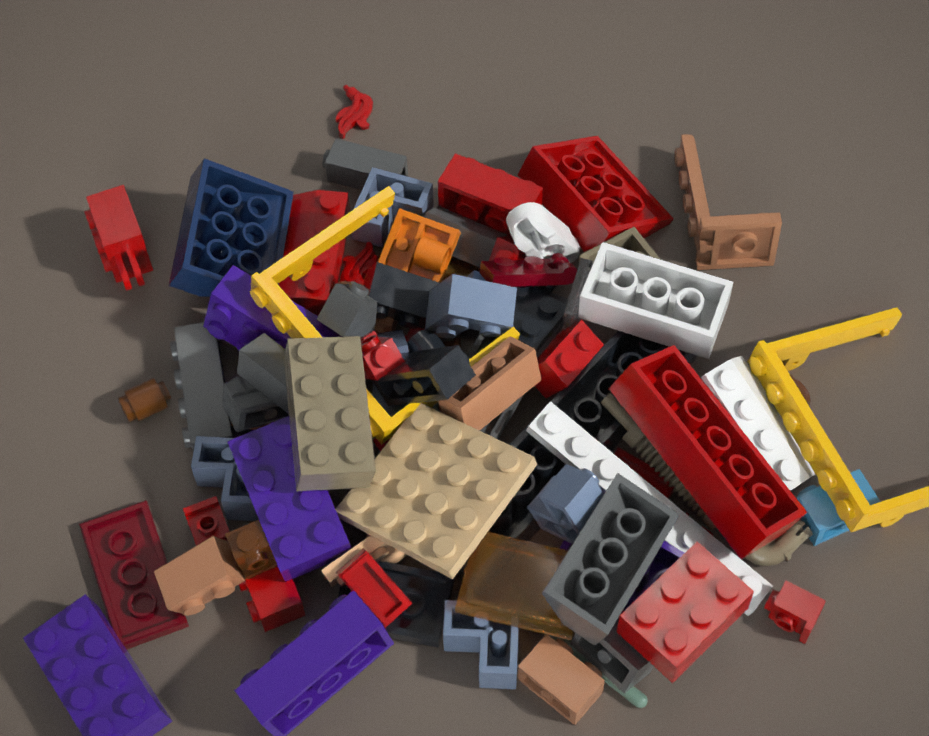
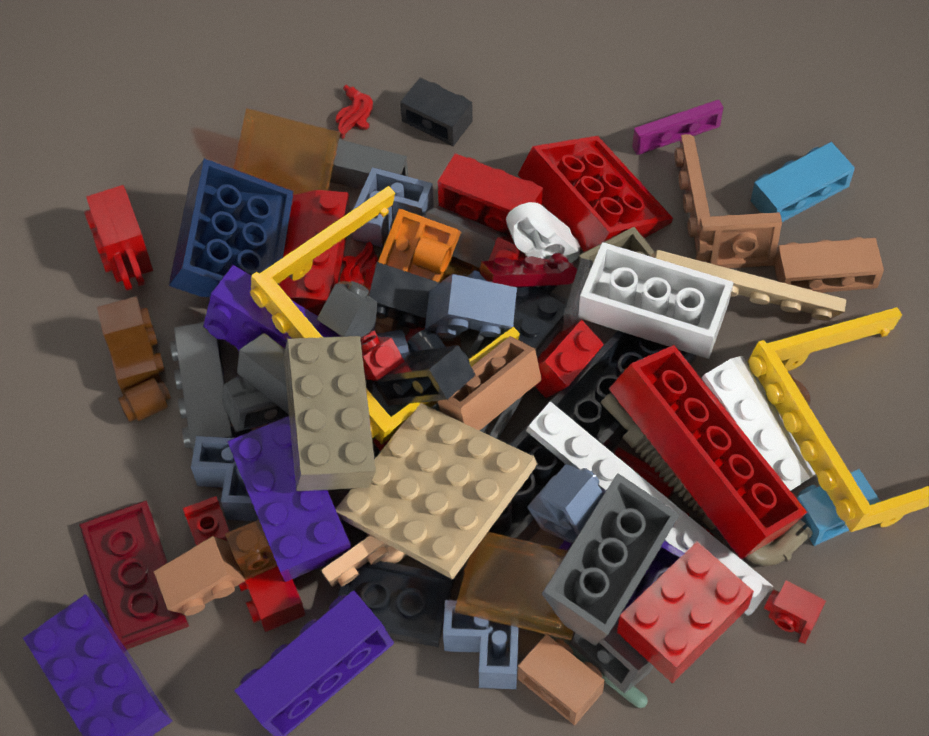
(130, 342): none -> reddish brown brick
(286, 152): none -> clear orange piece
(374, 587): red tile -> none
(436, 111): none -> black brick
(669, 129): none -> magenta tile
(765, 290): none -> tan plate
(803, 182): none -> dark azure brick
(830, 265): none -> nougat brick

